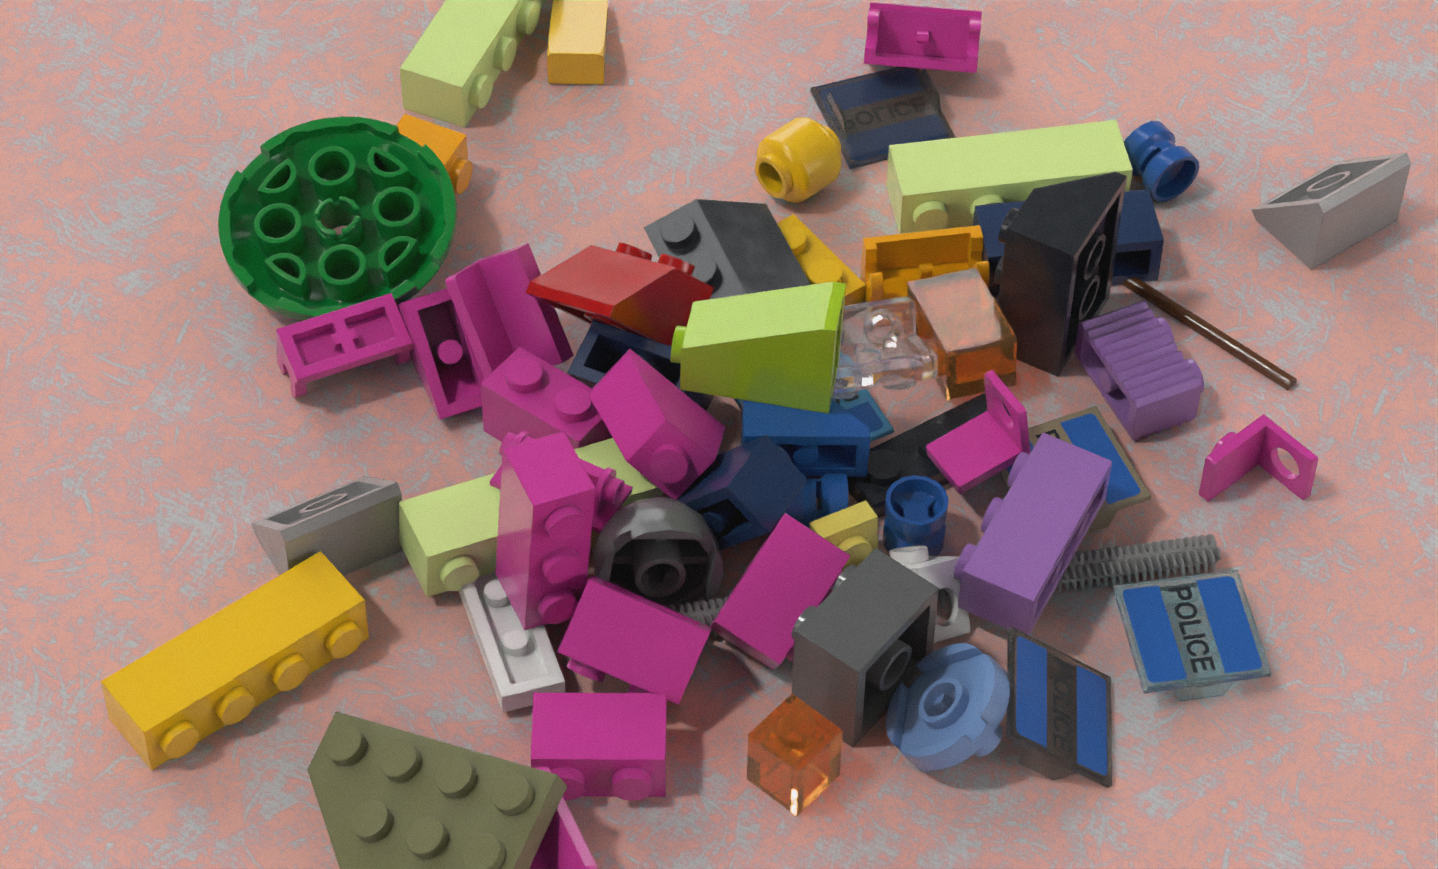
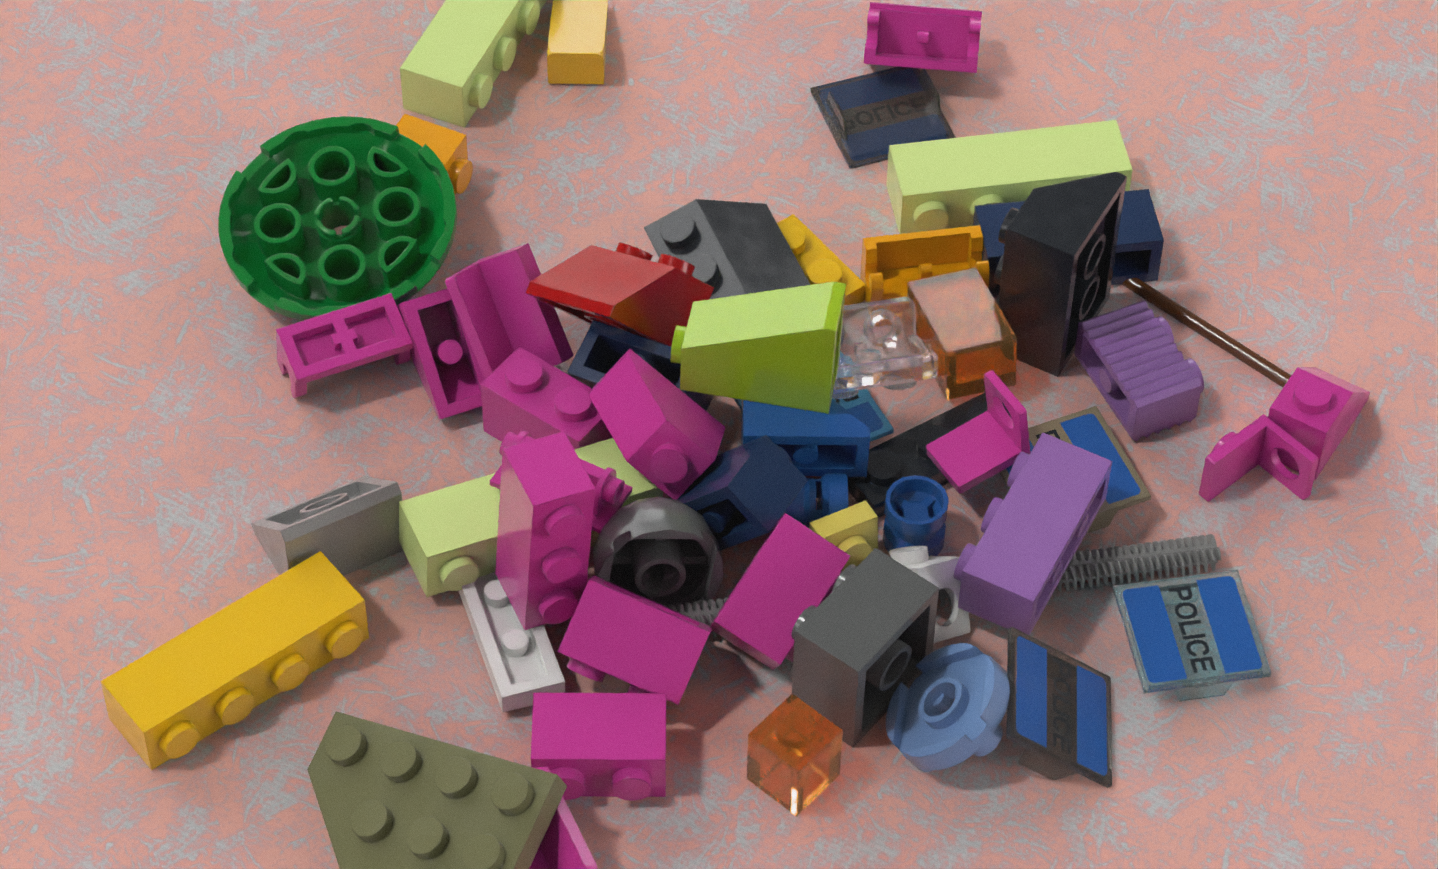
(798, 160): yellow head -> none
(1163, 166): blue wheel -> none
(1316, 412): none -> dark pink slope
(1337, 206): light grey slope -> none

